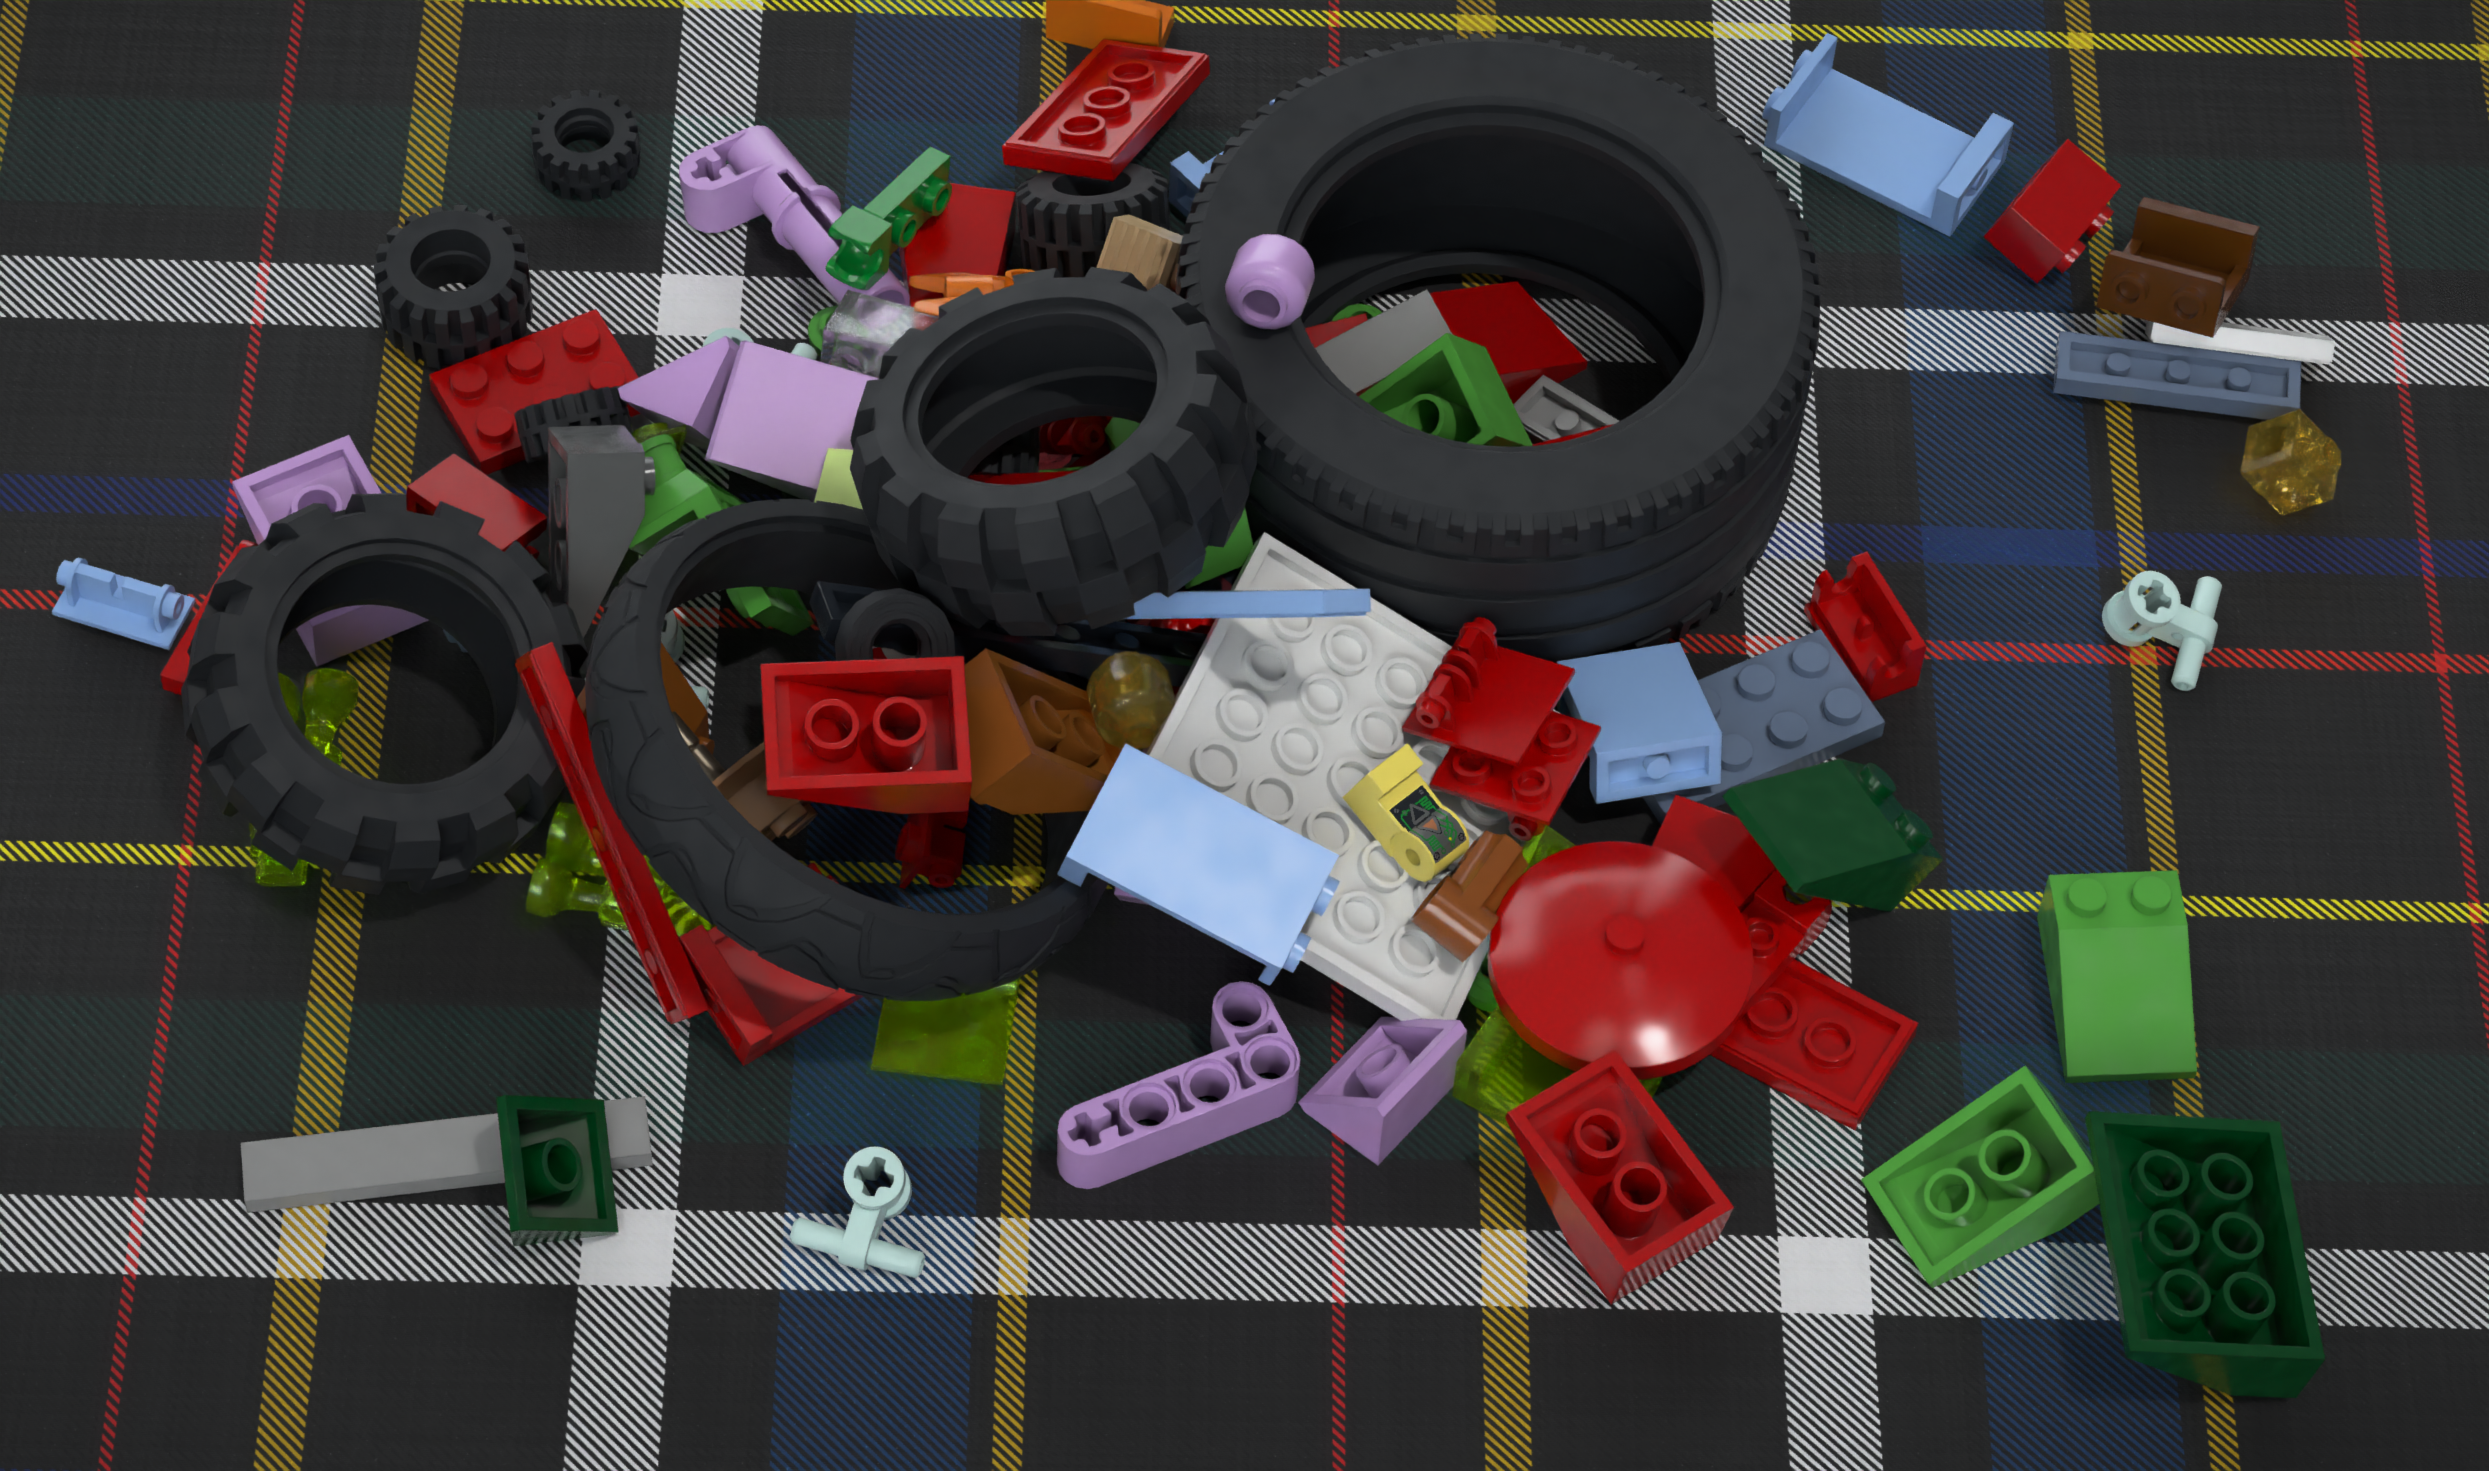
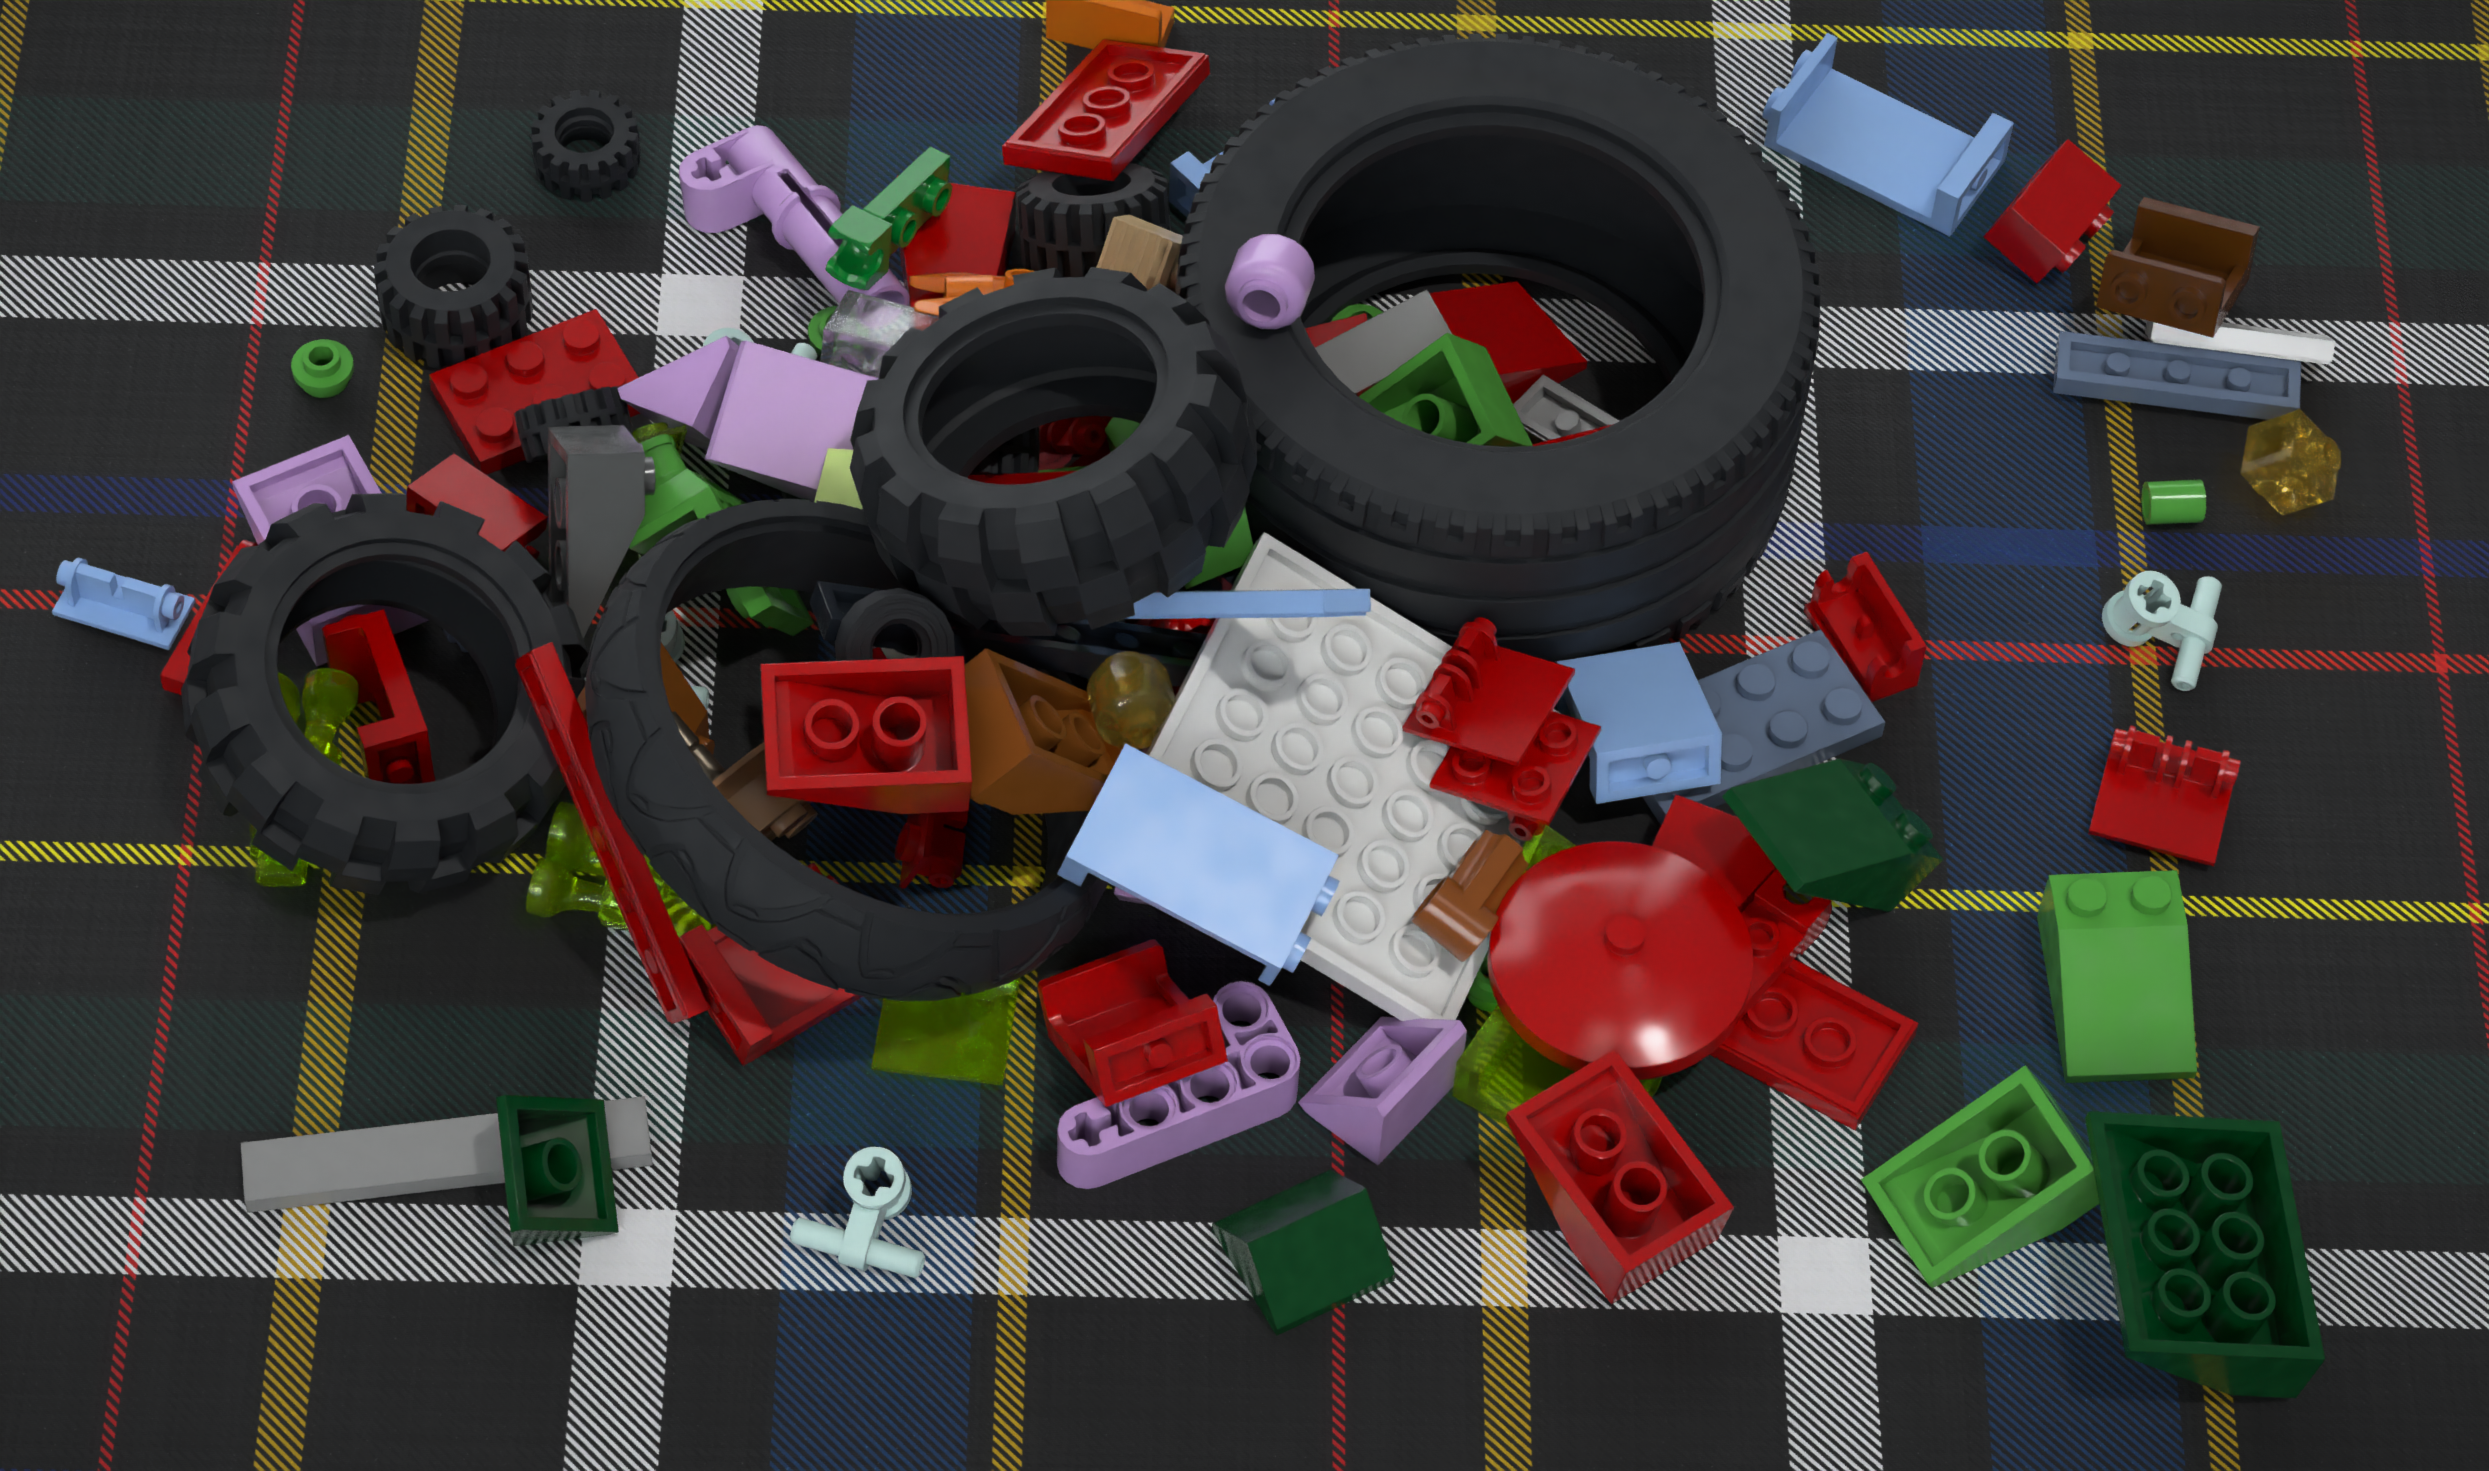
(326, 379): none -> bright green plate
(399, 744): none -> red panel
(1130, 1024): none -> red panel
(1307, 1249): none -> dark green slope
(1408, 816): light yellow leg -> none
(2164, 796): none -> red hinge
(2173, 502): none -> bright green hinge

